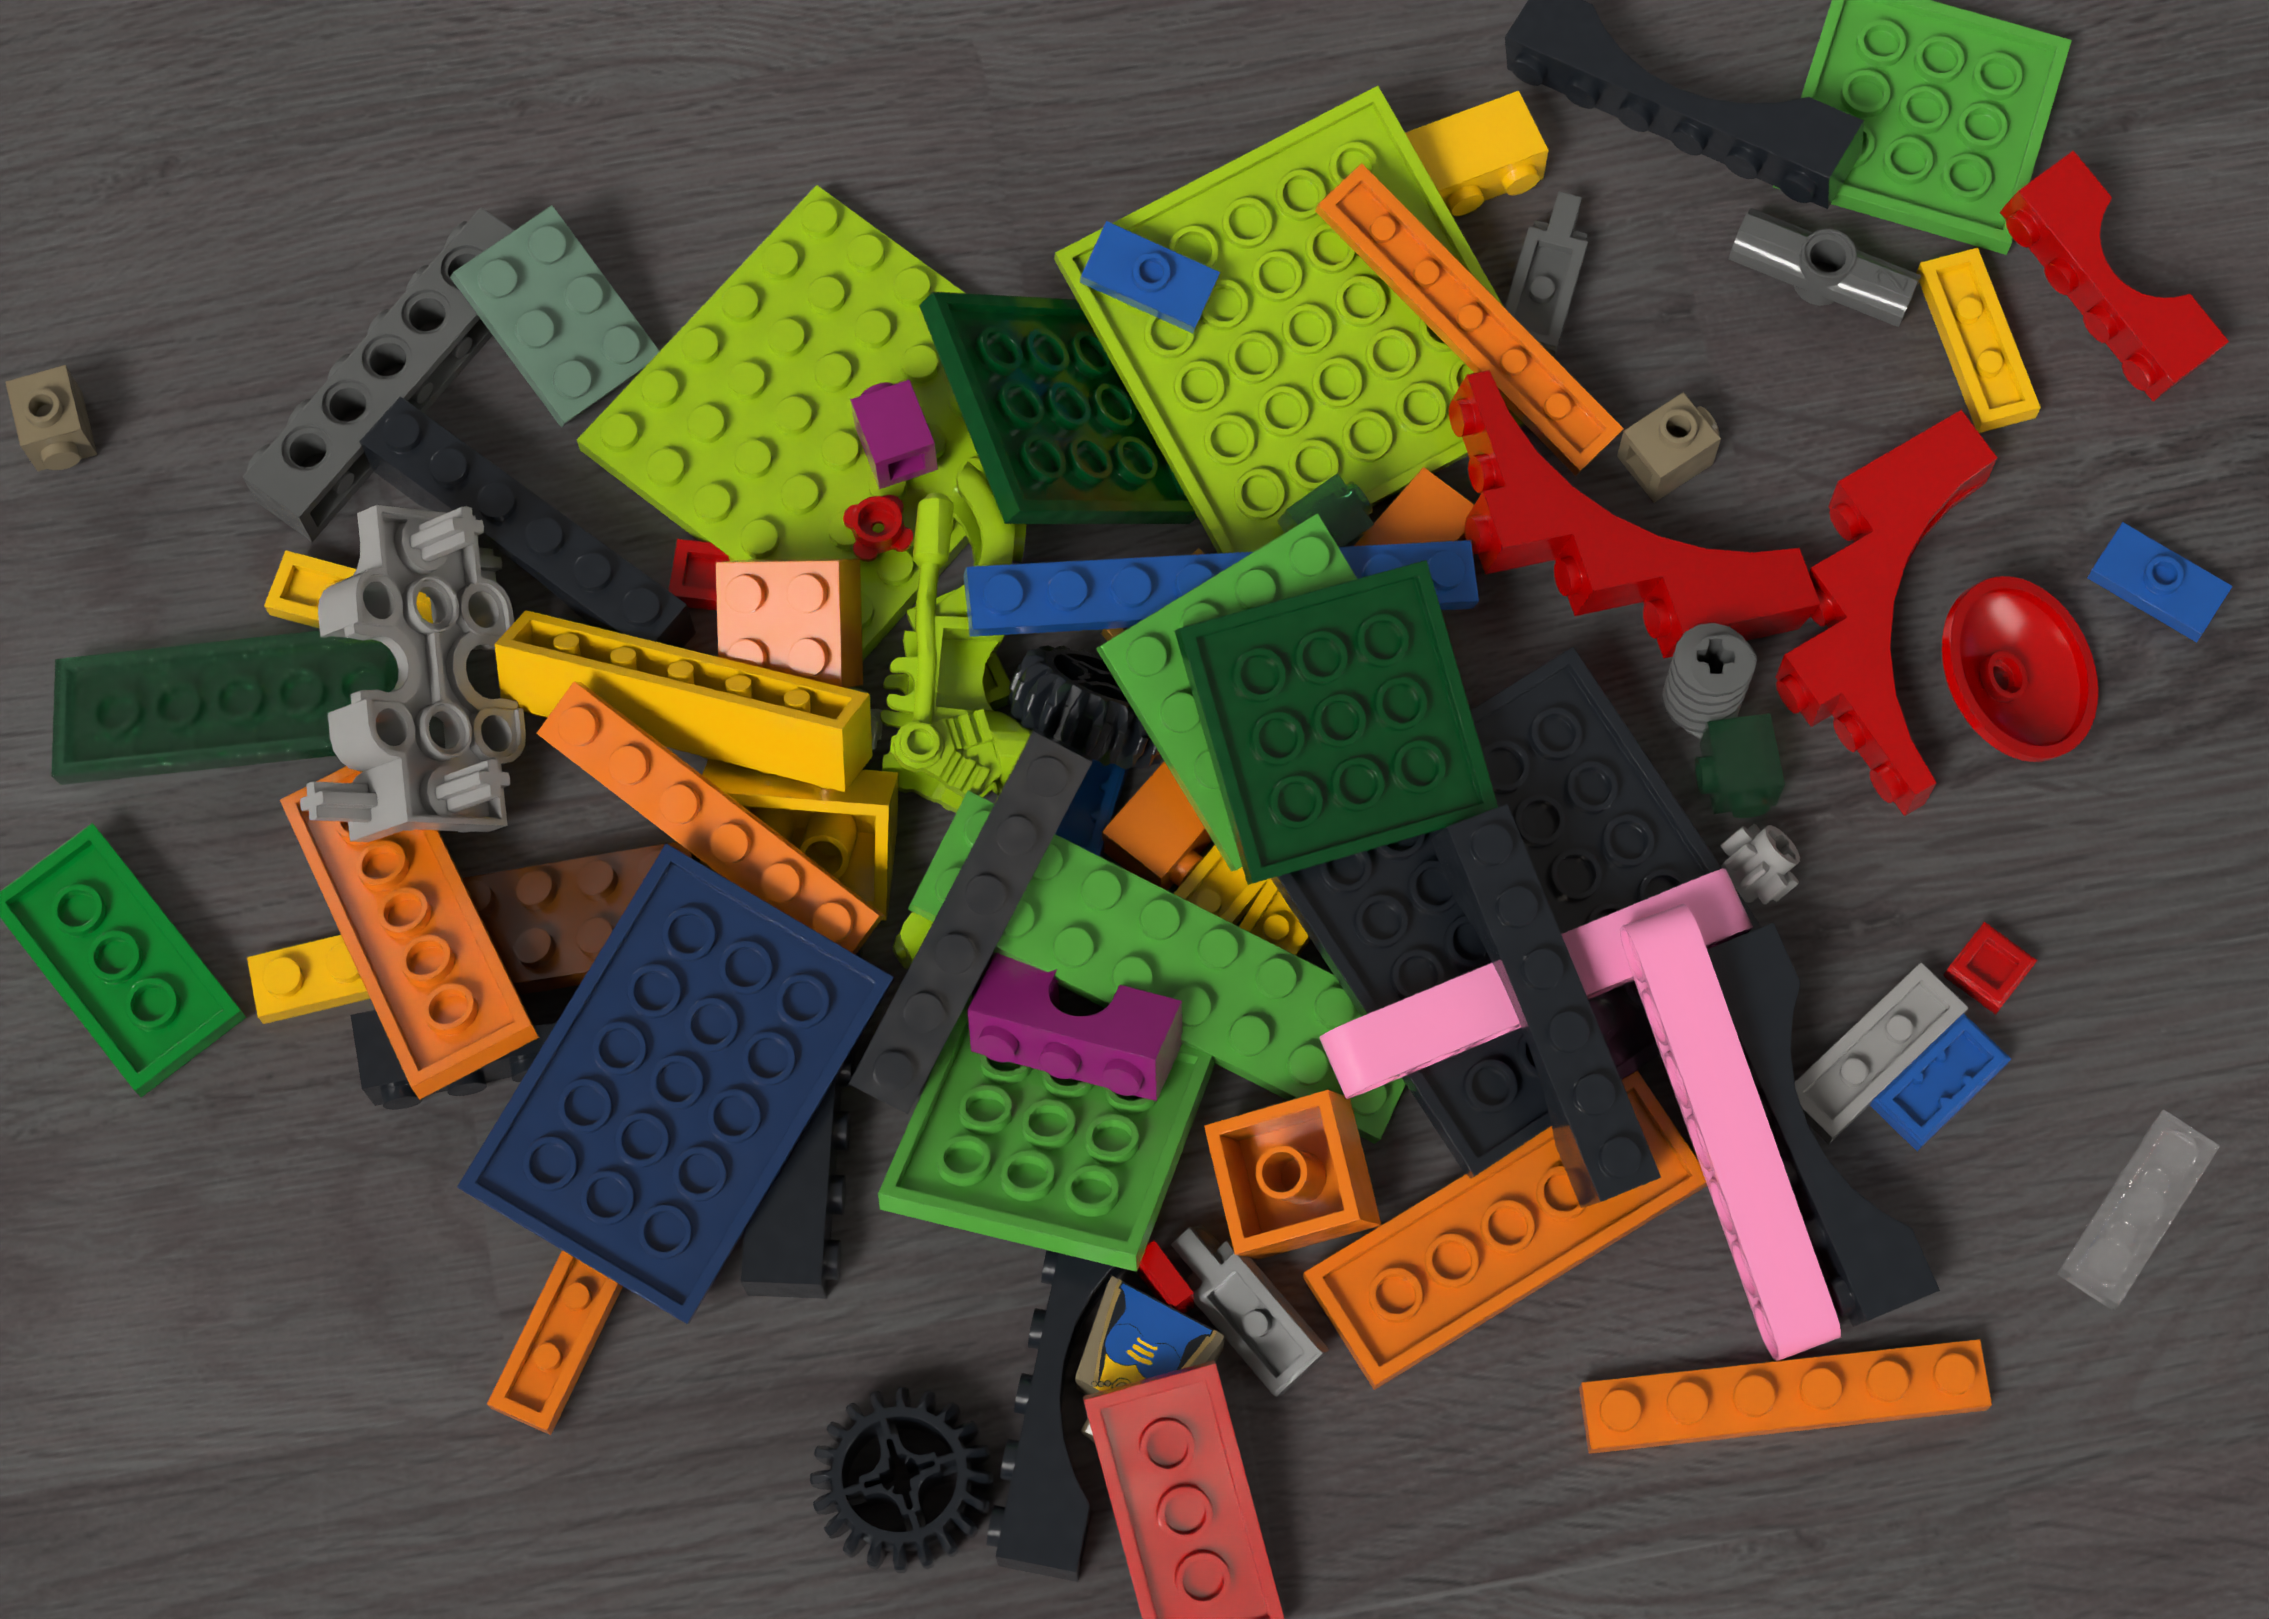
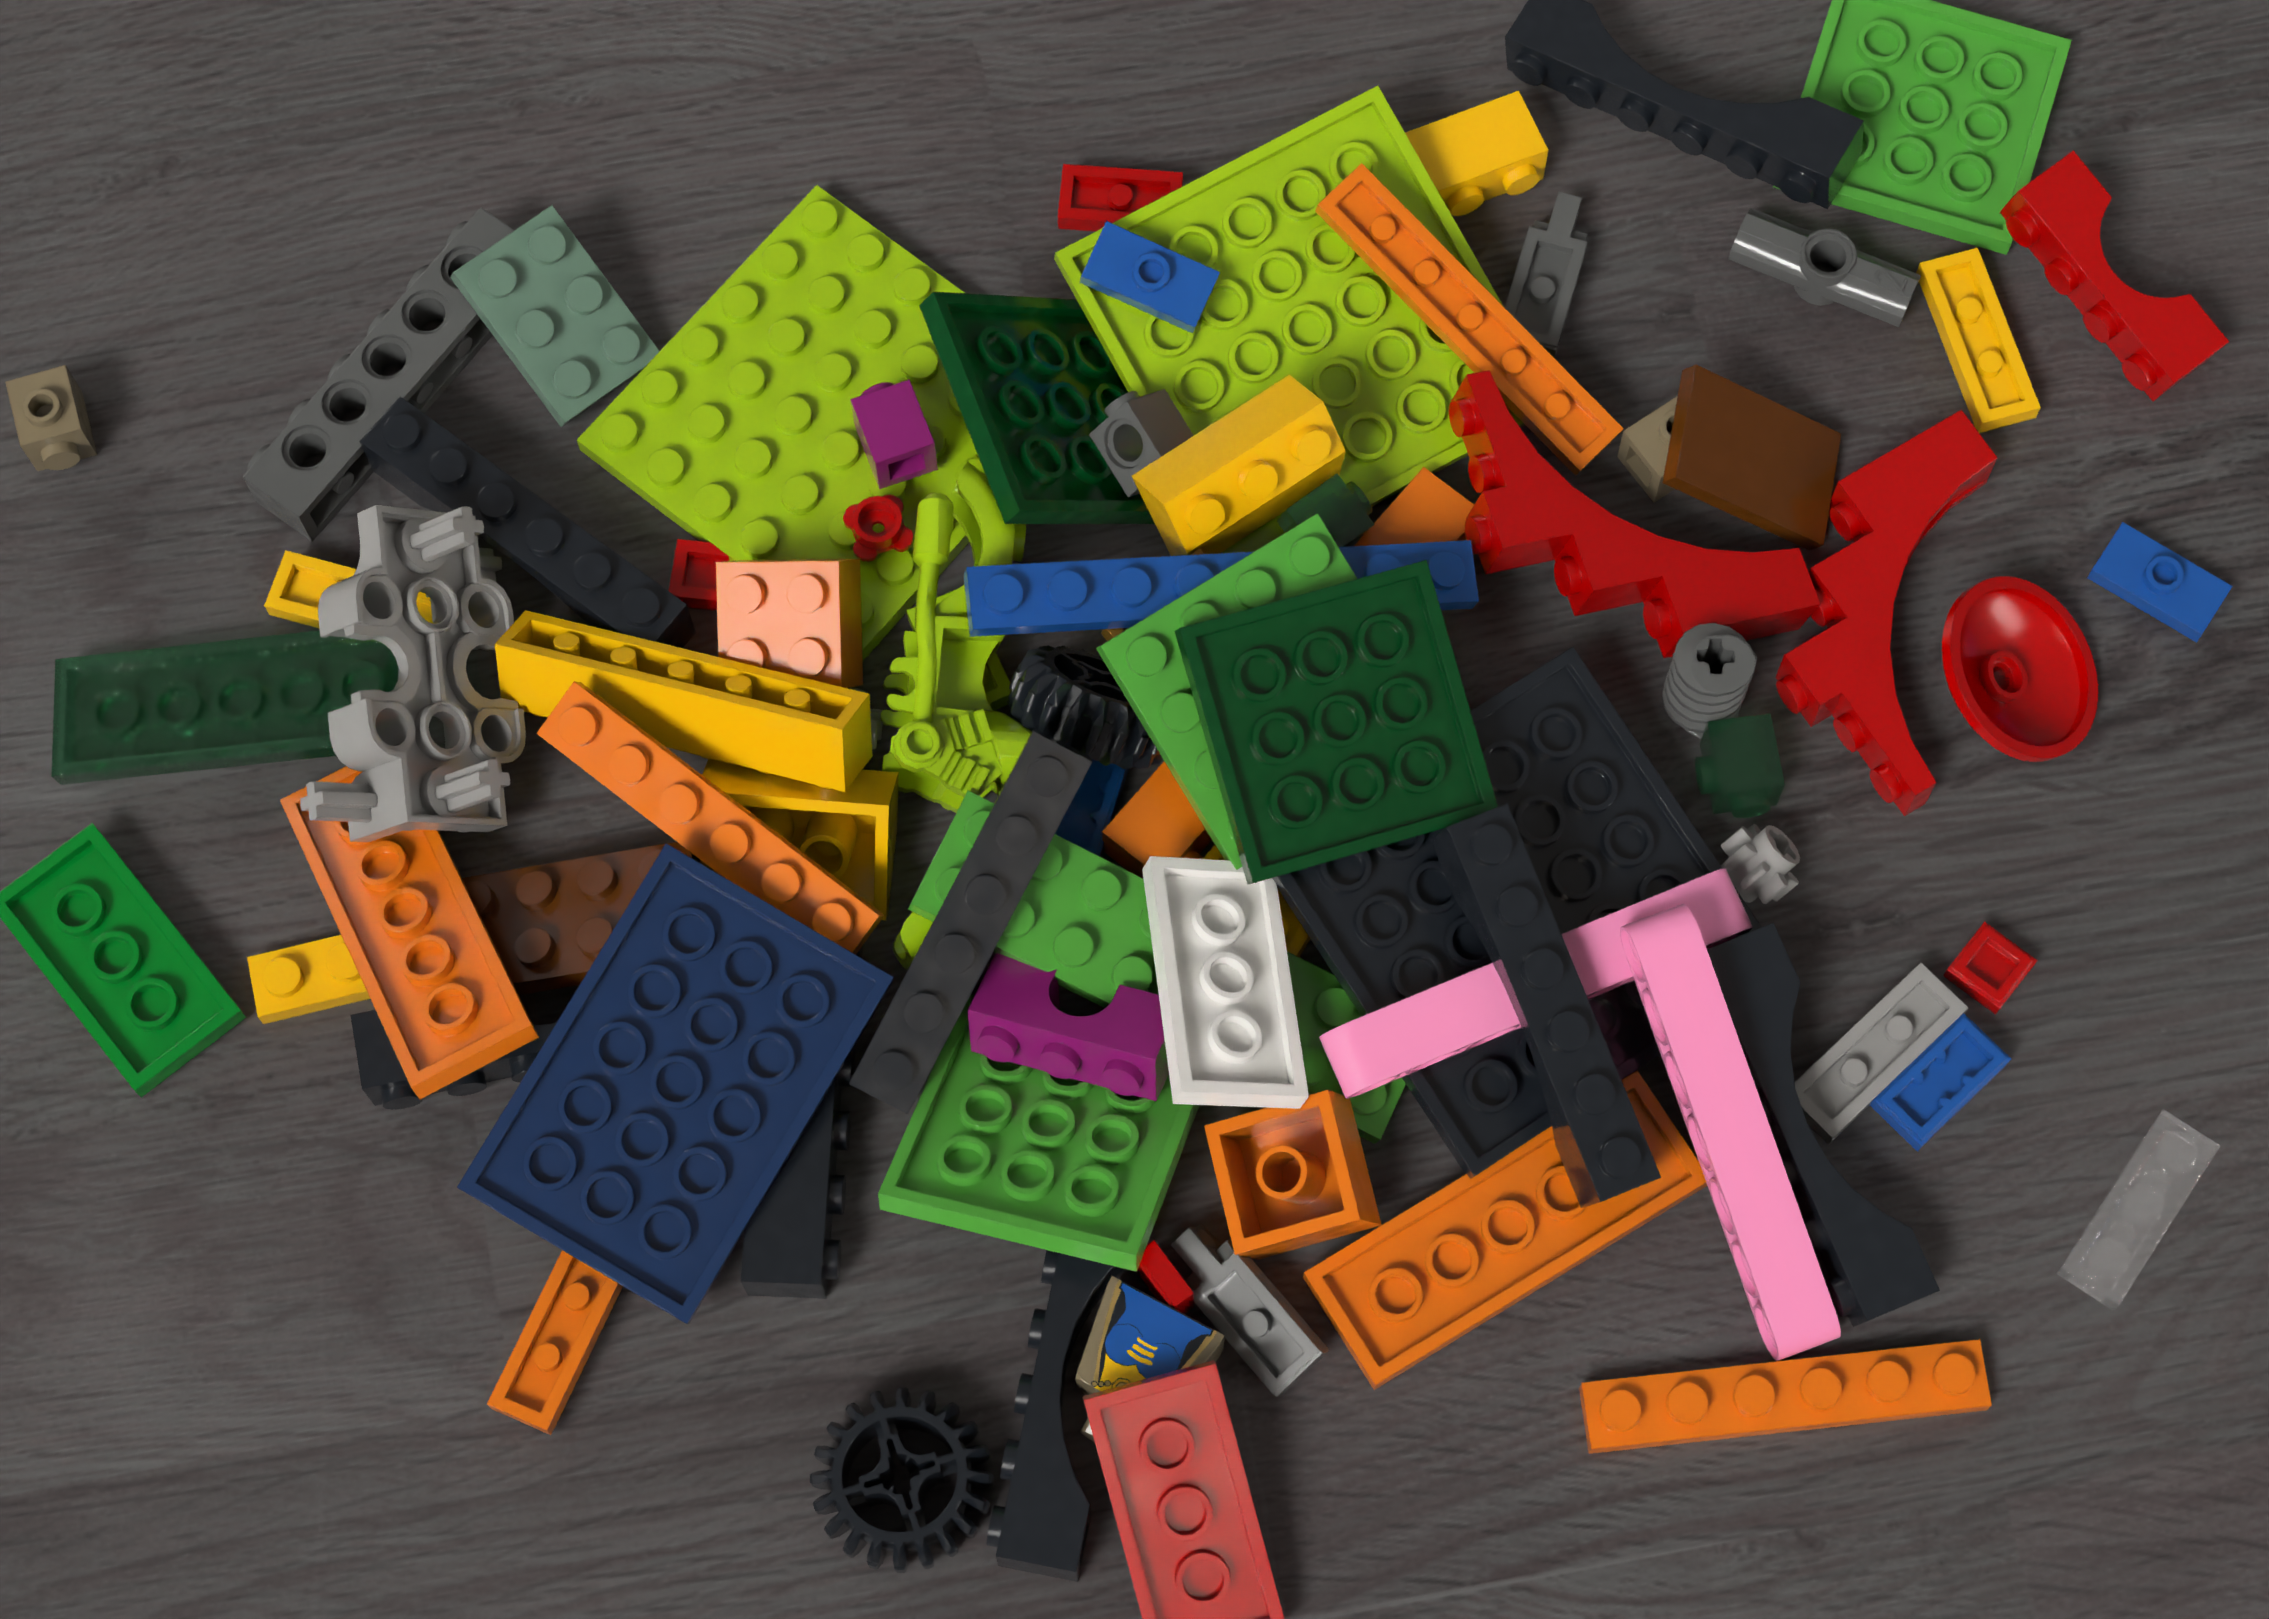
(1108, 193): none -> red plate
(1138, 434): none -> dark grey brick
(1223, 985): none -> white plate
(1242, 470): none -> yellow slope
(1752, 457): none -> reddish brown tile

